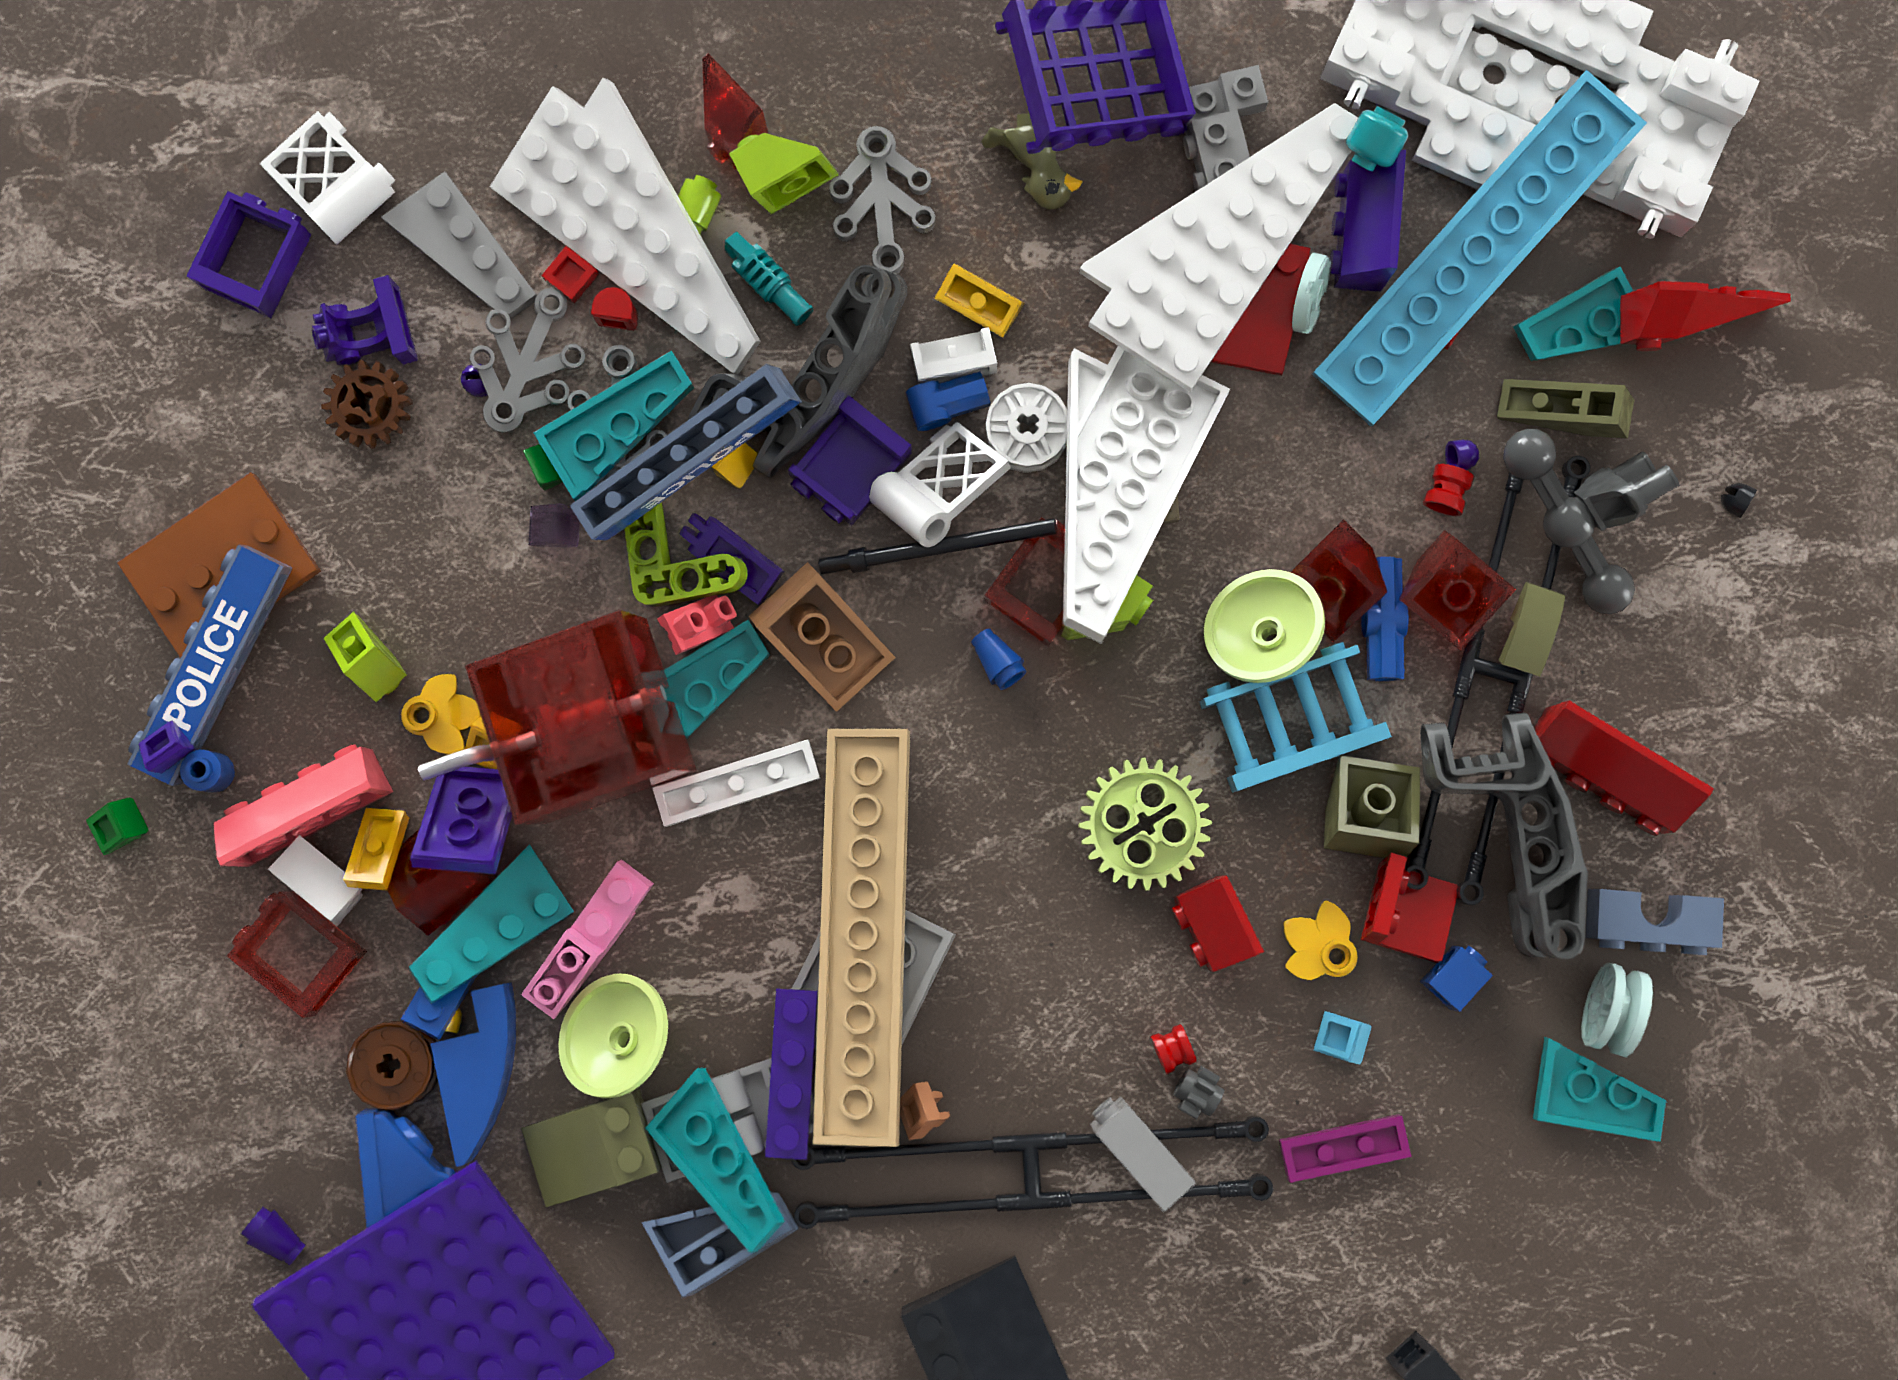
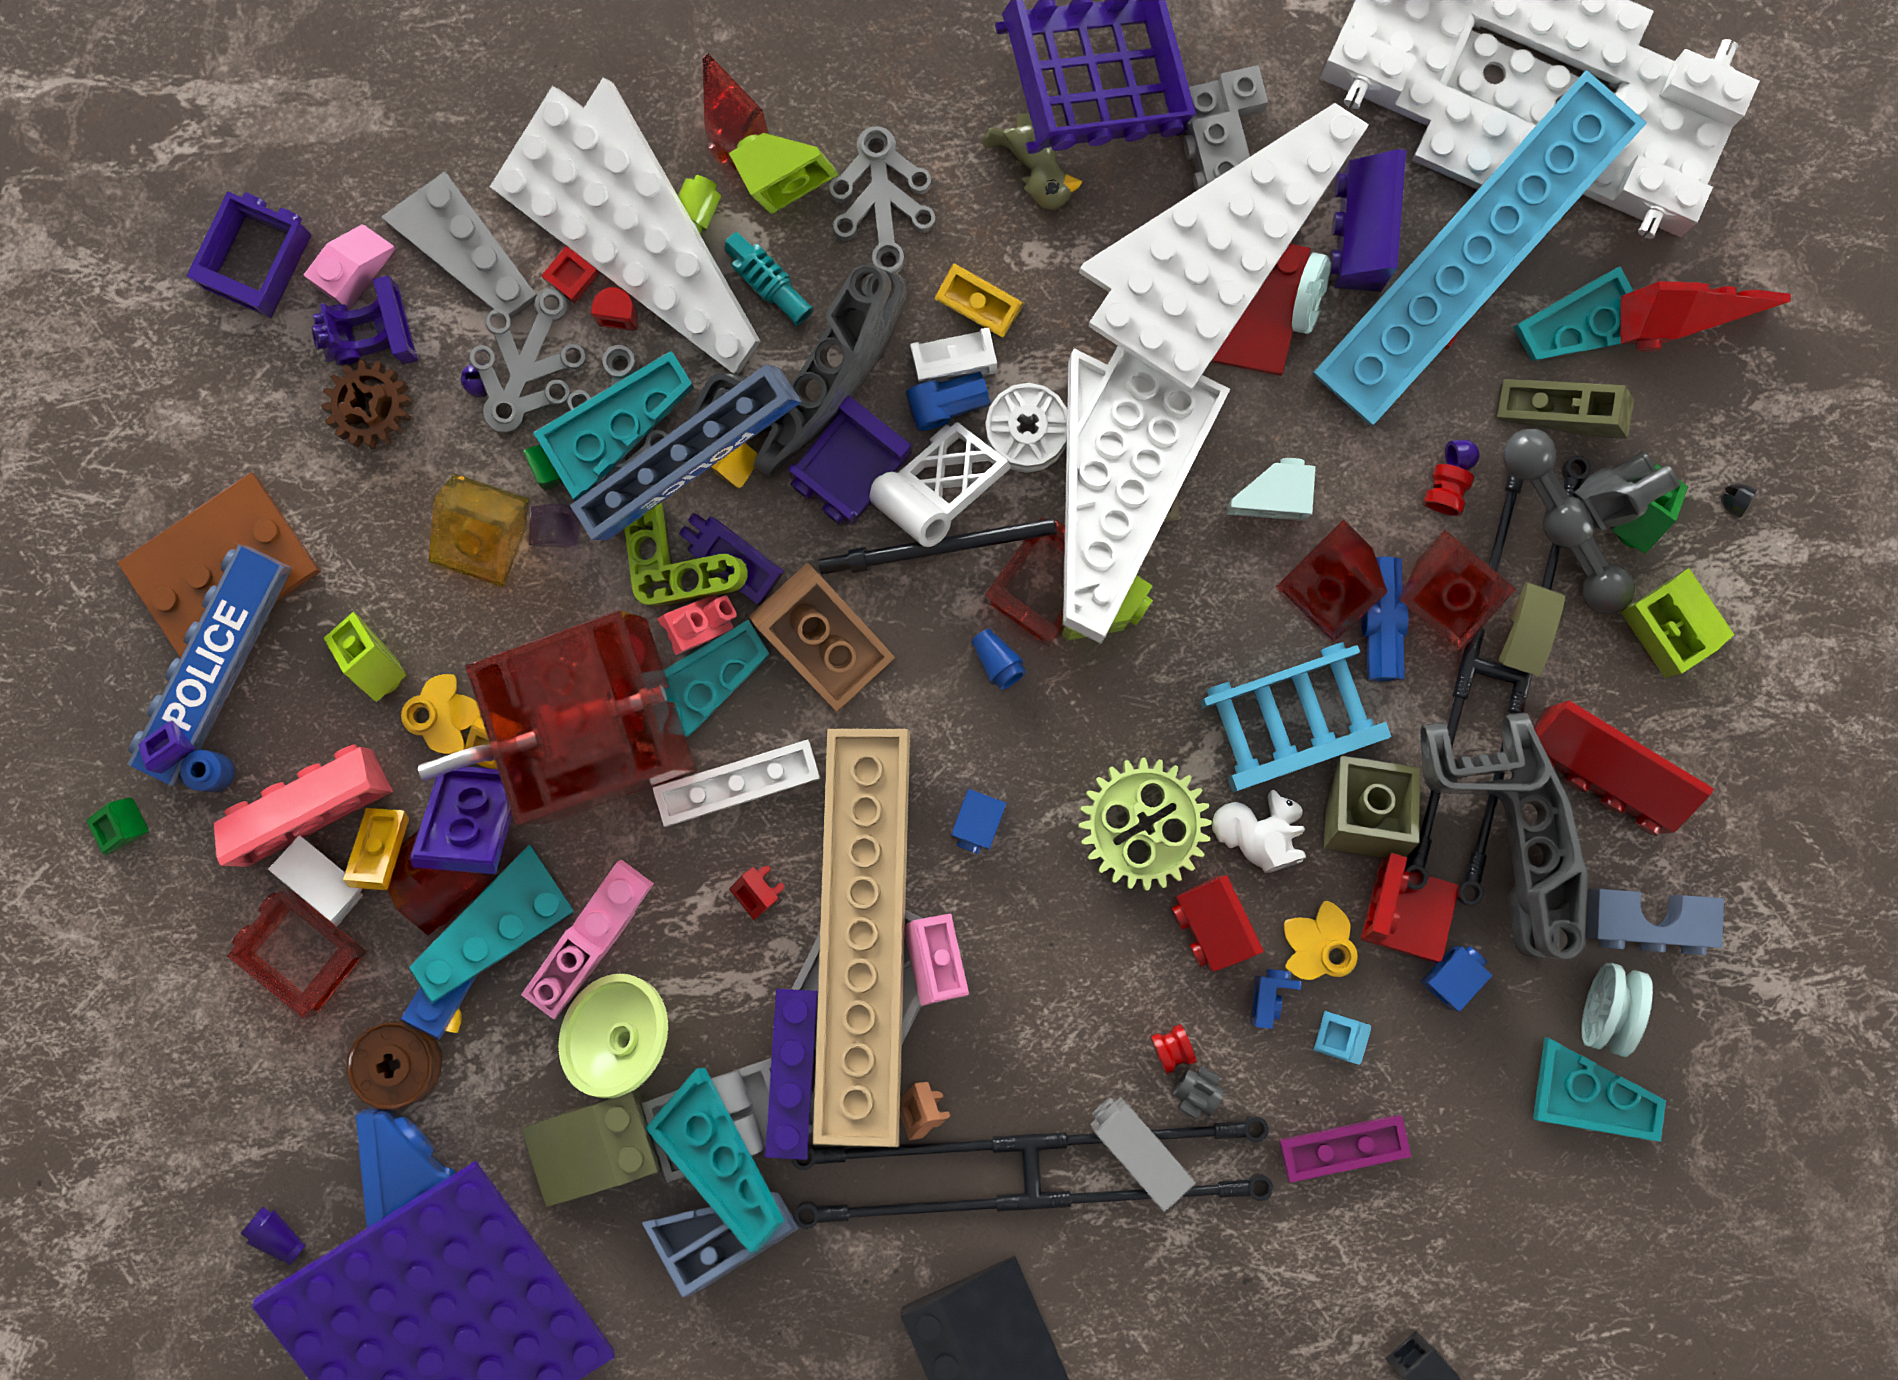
(349, 265): none -> bright pink slope
(352, 193): white piece -> none
(477, 529): none -> clear yellow slope
(477, 1071): blue slope -> none
(754, 892): none -> red tile
(935, 959): none -> bright pink slope
(977, 821): none -> blue brick
(1253, 610): yellowish green dish -> none
(1265, 841): none -> white animal
(1266, 1004): none -> blue bracket
(1278, 493): none -> light aqua slope
(1377, 138): teal head -> none
(1653, 525): none -> green slope
(1677, 624): none -> lime slope

